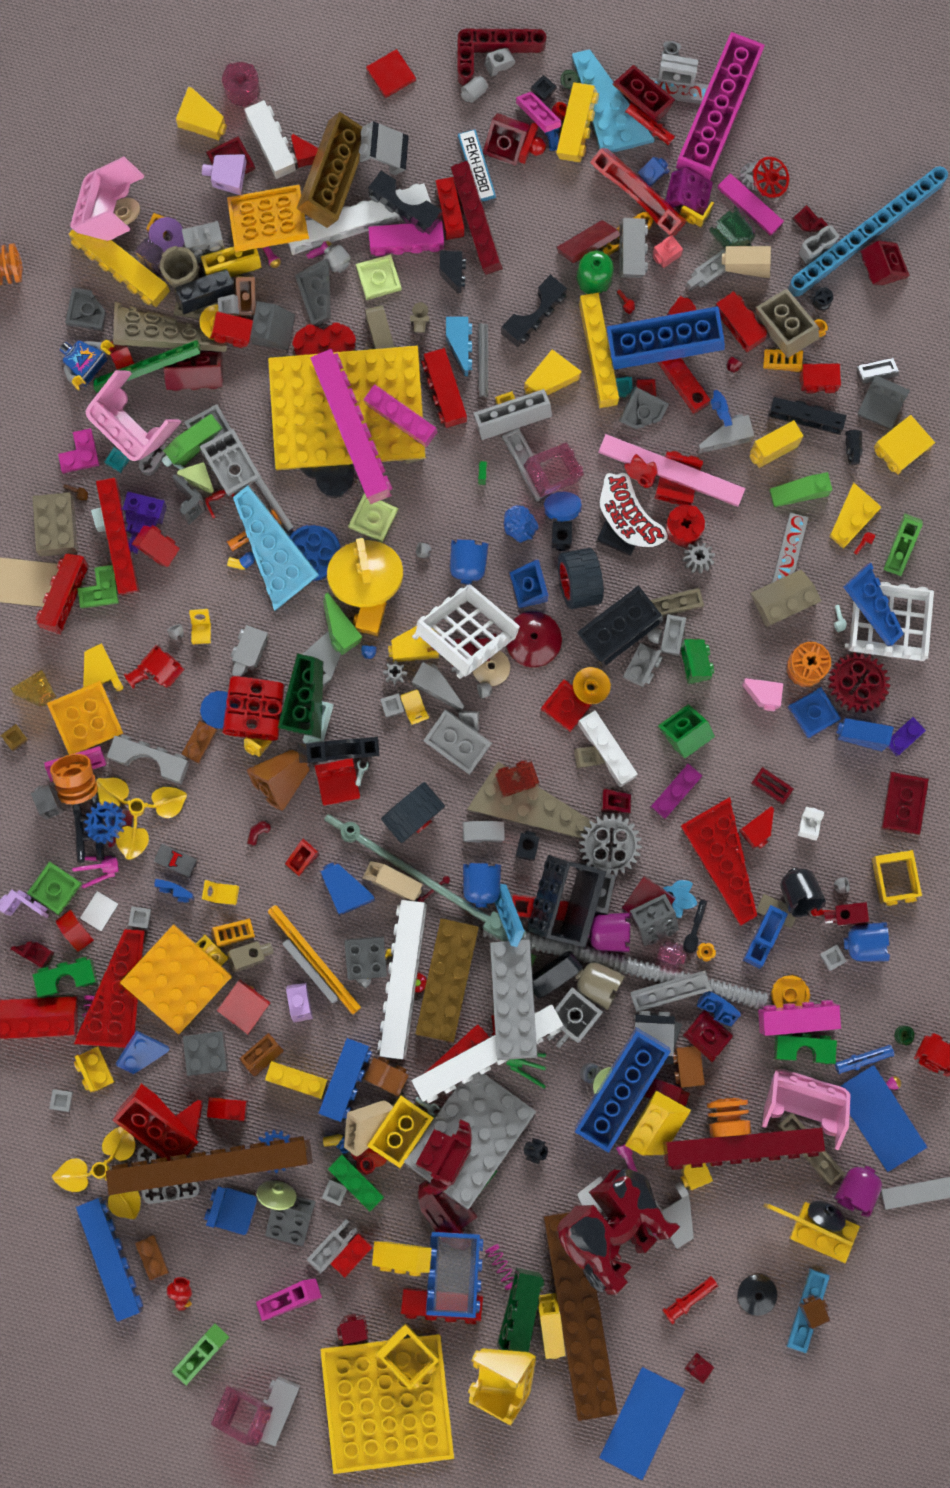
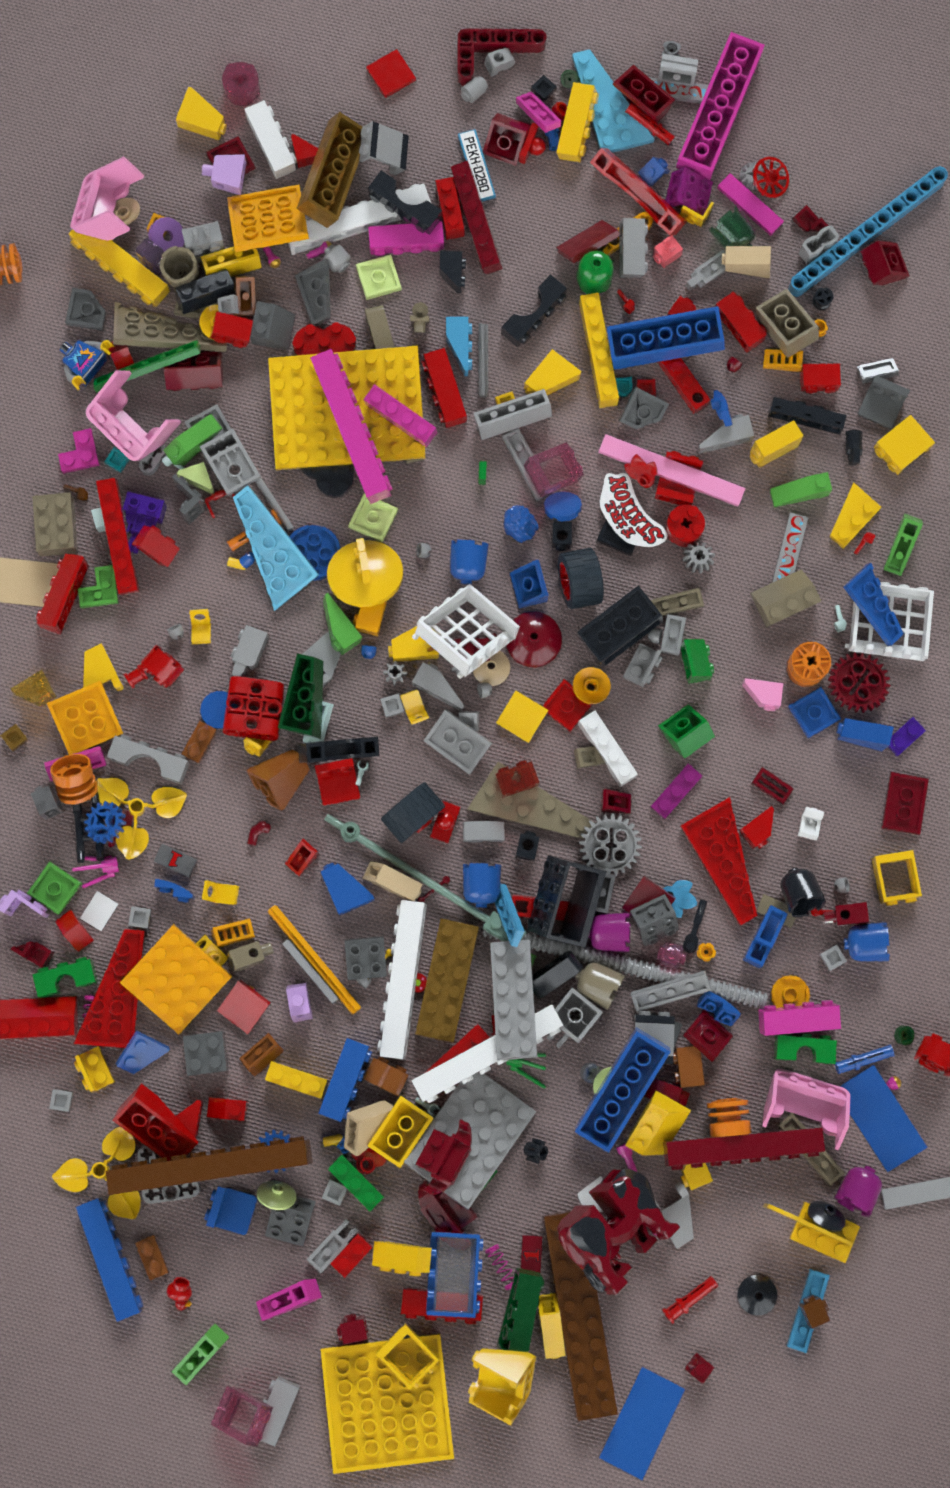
(445, 822): none -> red tile
(522, 716): none -> yellow tile
(531, 1253): none -> dark red tile

